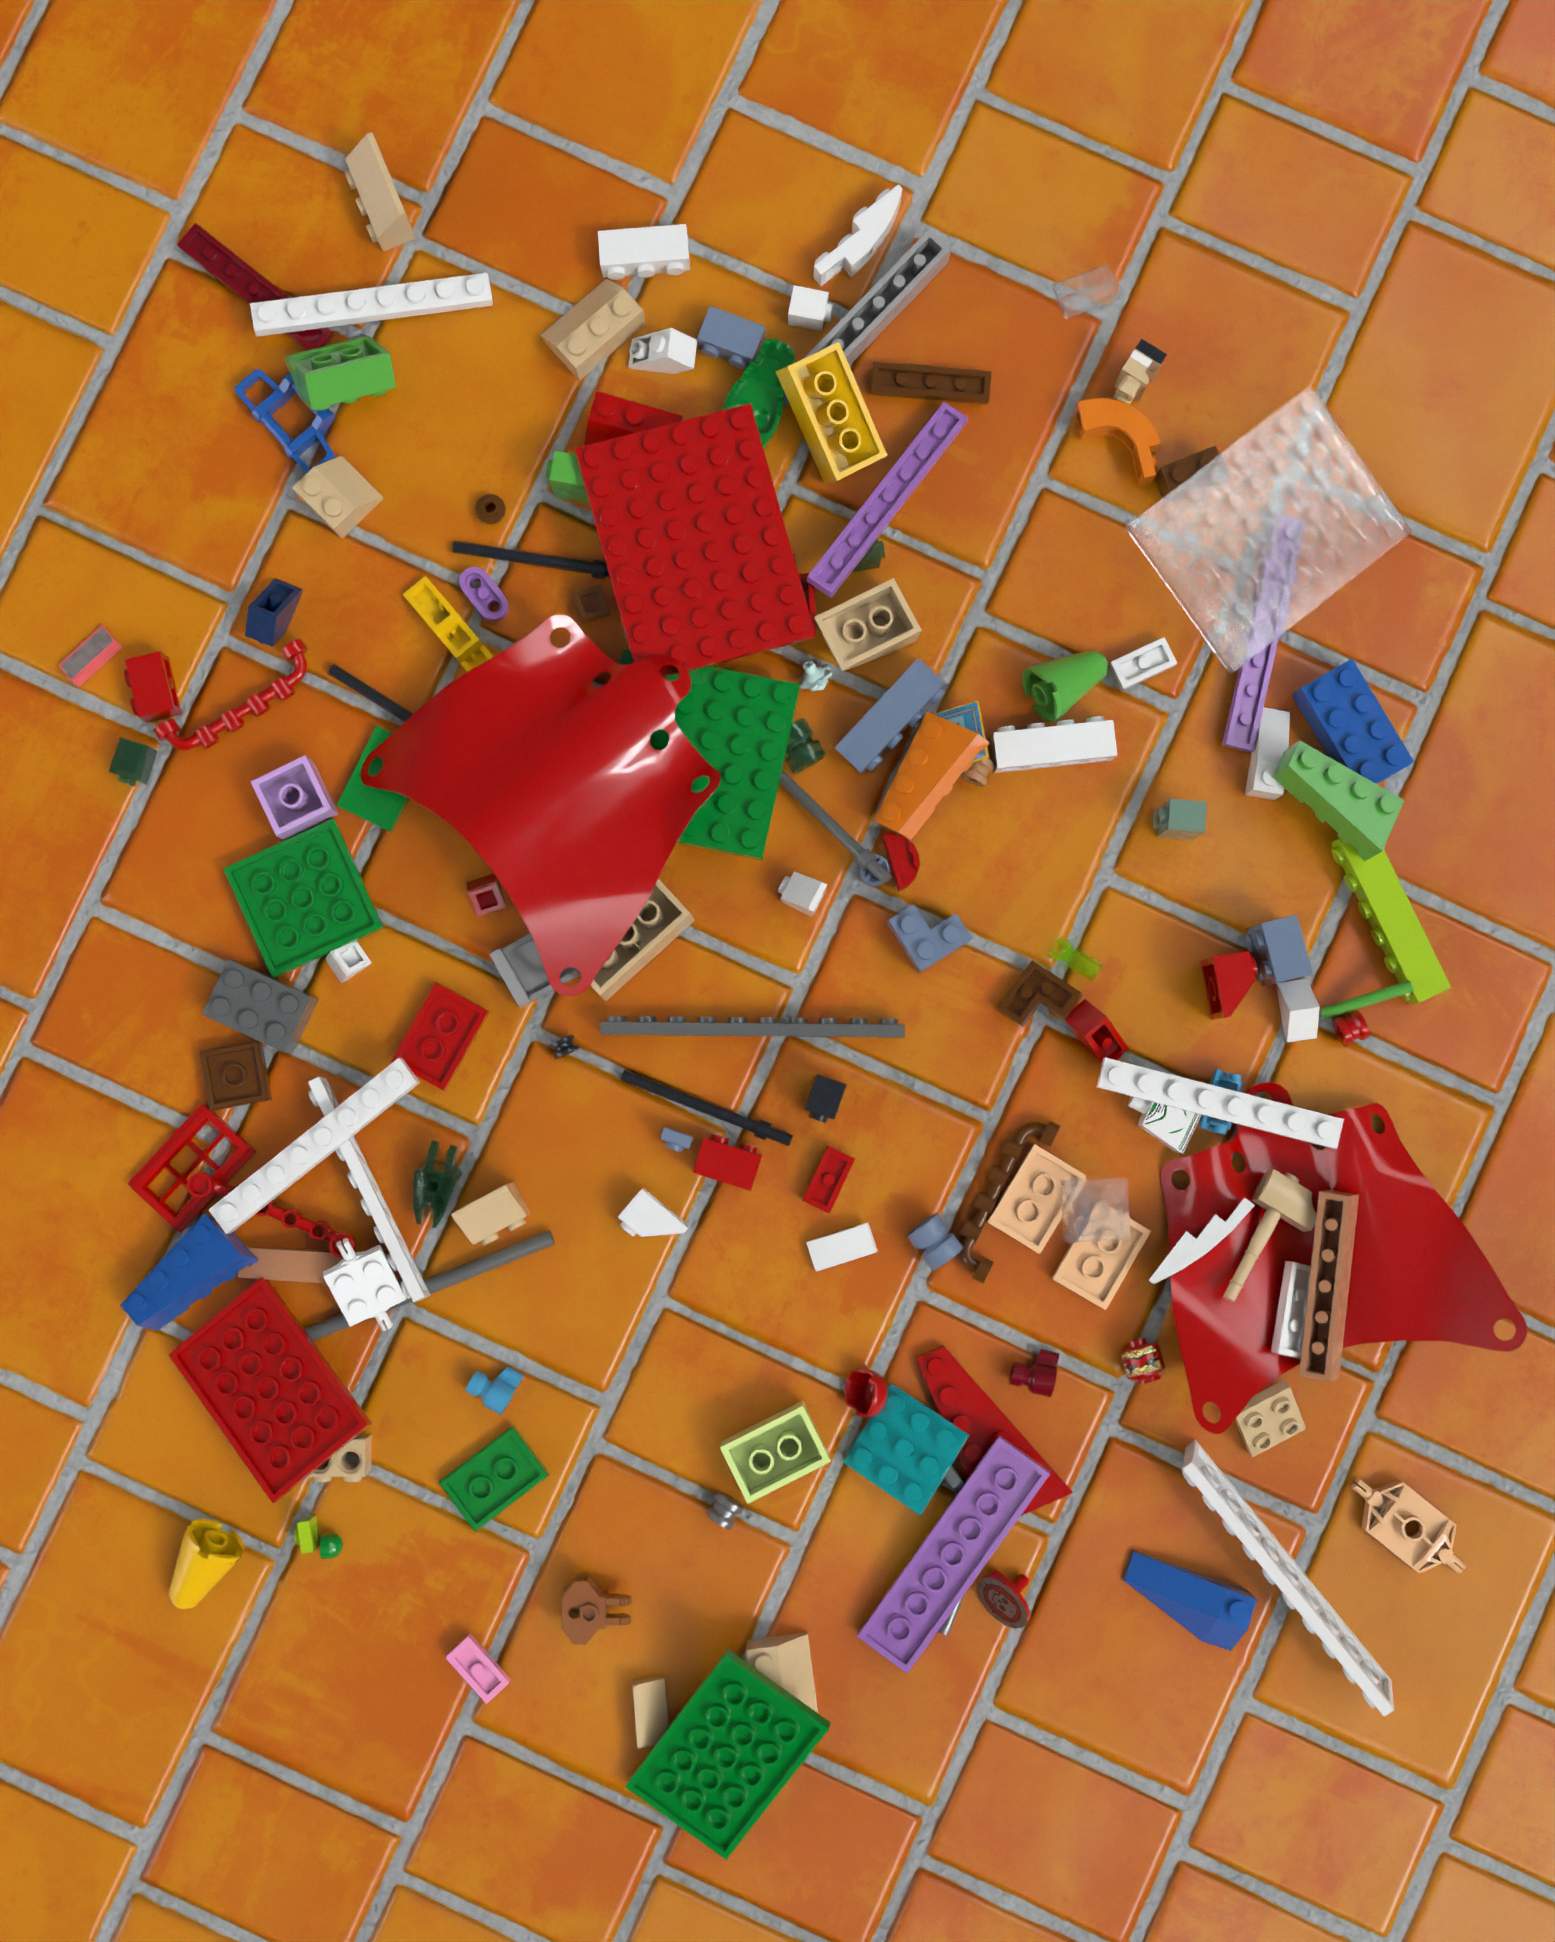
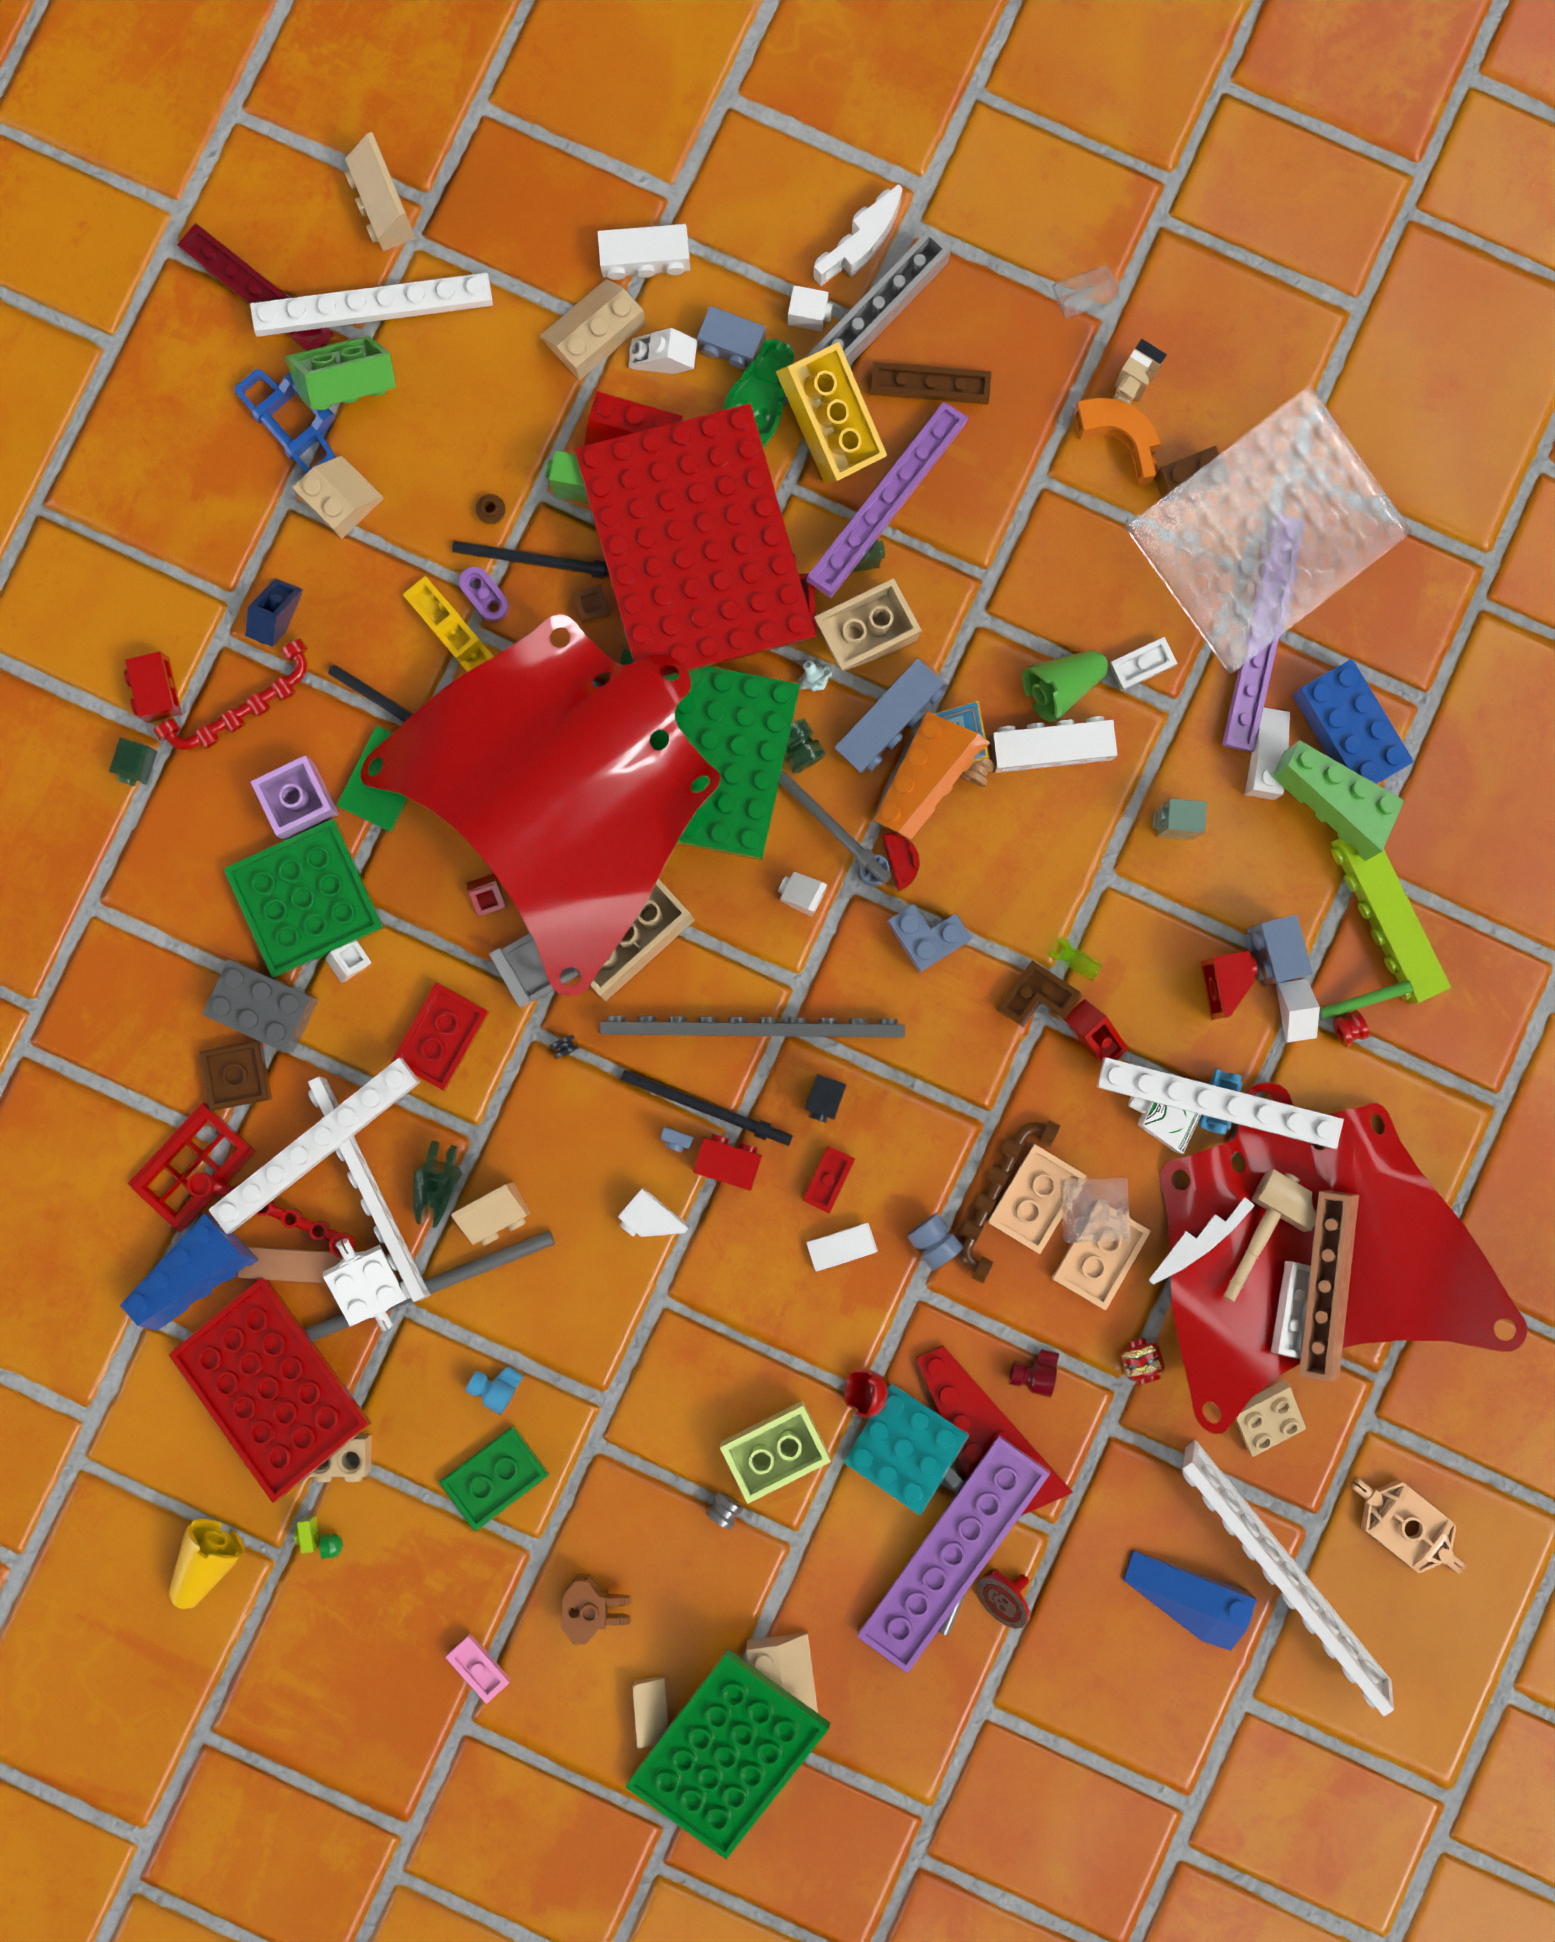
(90, 656): slope -> none

